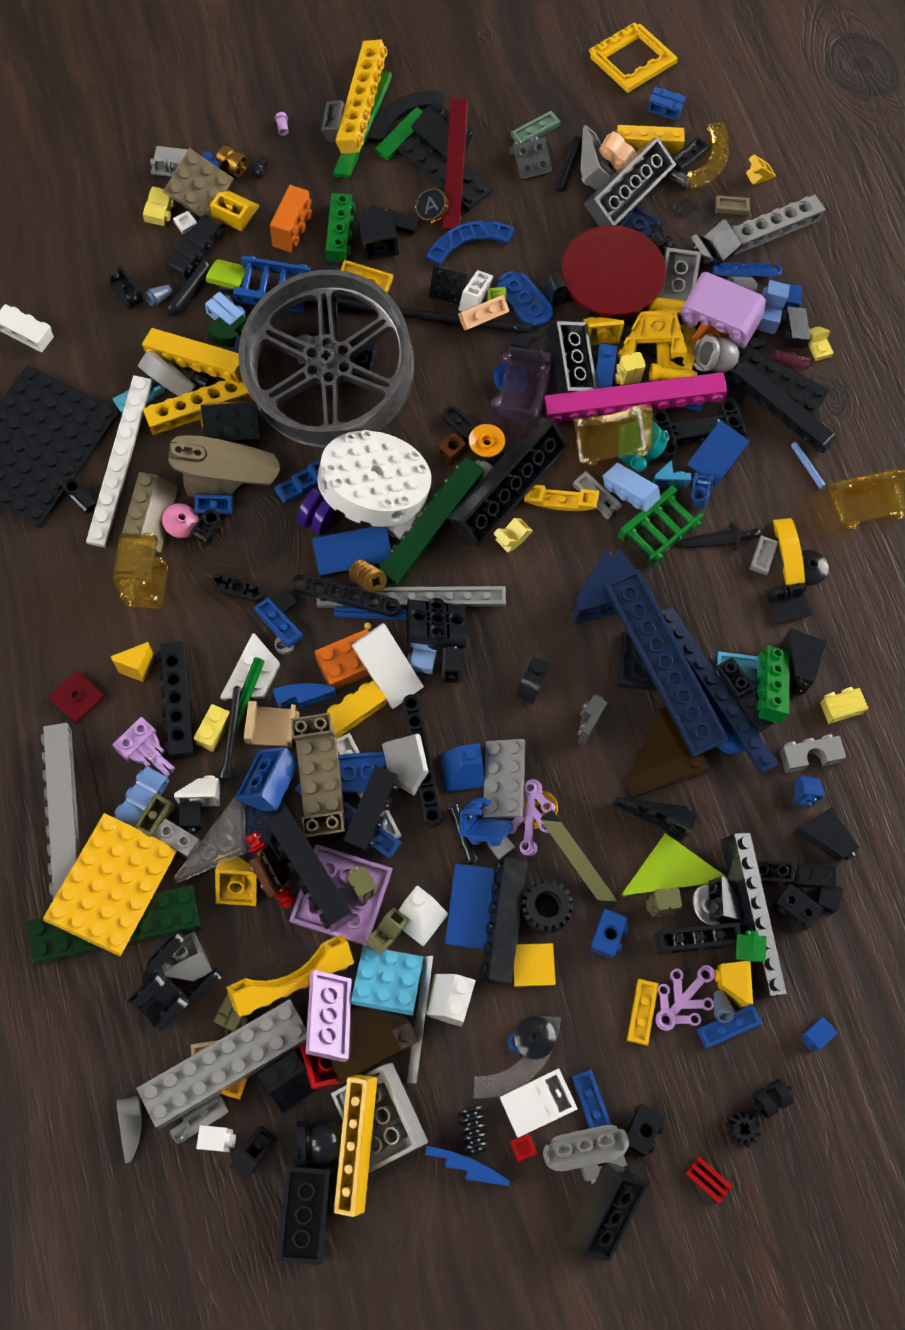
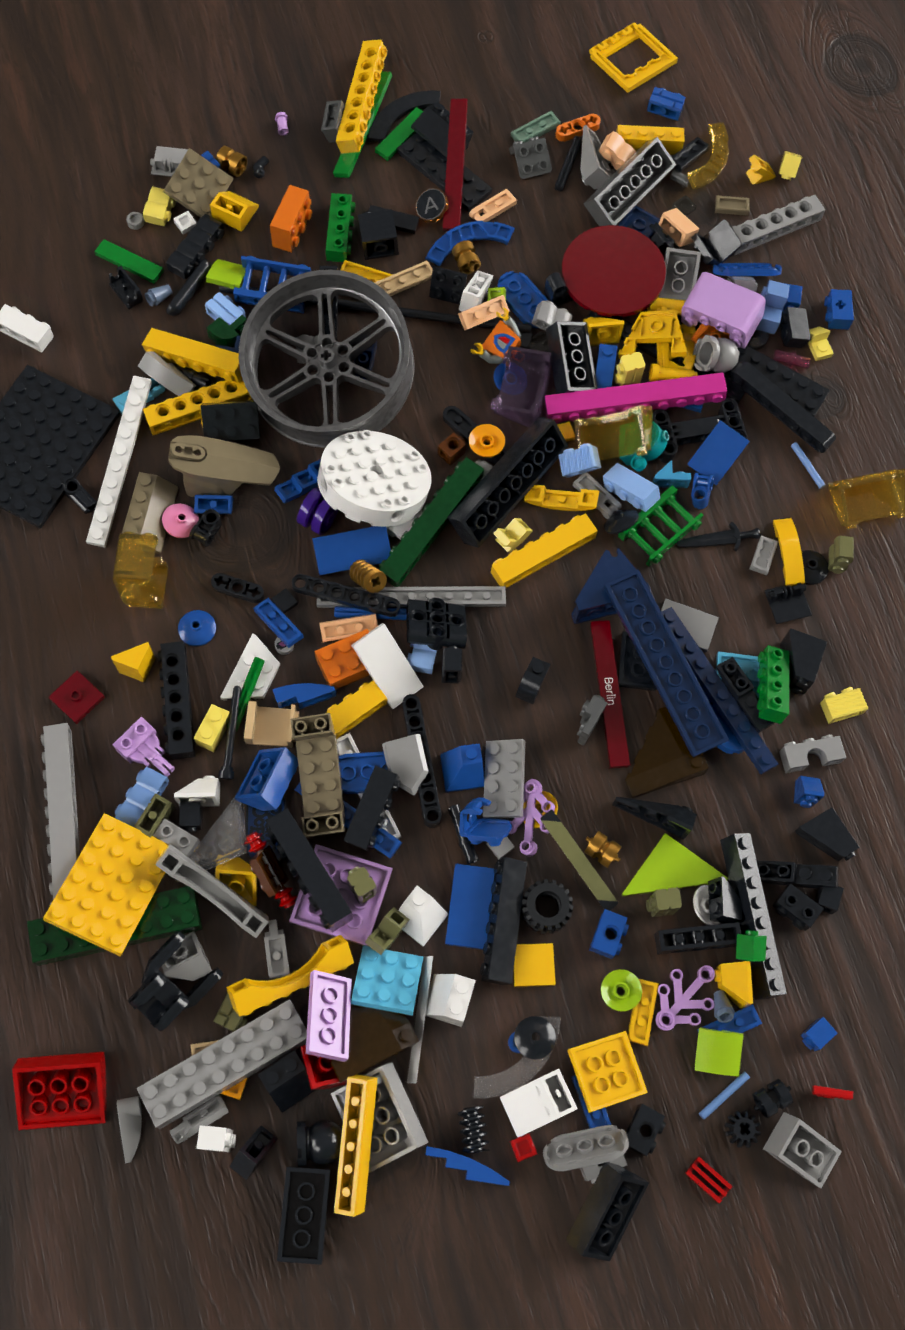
(60, 1090): none -> red slope
(129, 261): none -> green tile
(135, 220): none -> light grey tile
(197, 878): none -> light grey arch
(200, 635): none -> blue dish
(276, 951): none -> light grey hinge
(346, 627): none -> light nougat tile
(406, 278): none -> tan tile
(466, 257): none -> pearl gold wheel
(493, 206): none -> light nougat plate
(497, 343): none -> torso
(543, 551): none -> yellow brick
(548, 314): none -> light grey brick
(567, 431): none -> yellow tile
(570, 131): none -> orange beam
(579, 460): none -> light blue brick
(603, 849): none -> pearl gold wheel
(607, 1071): none -> yellow plate
(609, 690): none -> dark red tile
(621, 521): none -> black dish
(629, 983): none -> lime dish
(678, 227): none -> light nougat brick
(698, 623): none -> light grey tile
(719, 1052): none -> lime slope
(724, 1095): none -> medium blue bar
(789, 165): none -> light yellow slope
(802, 1149): none -> light grey slope
(832, 1093): none -> red tile
(839, 309): none -> blue brick
(841, 554): none -> olive brick

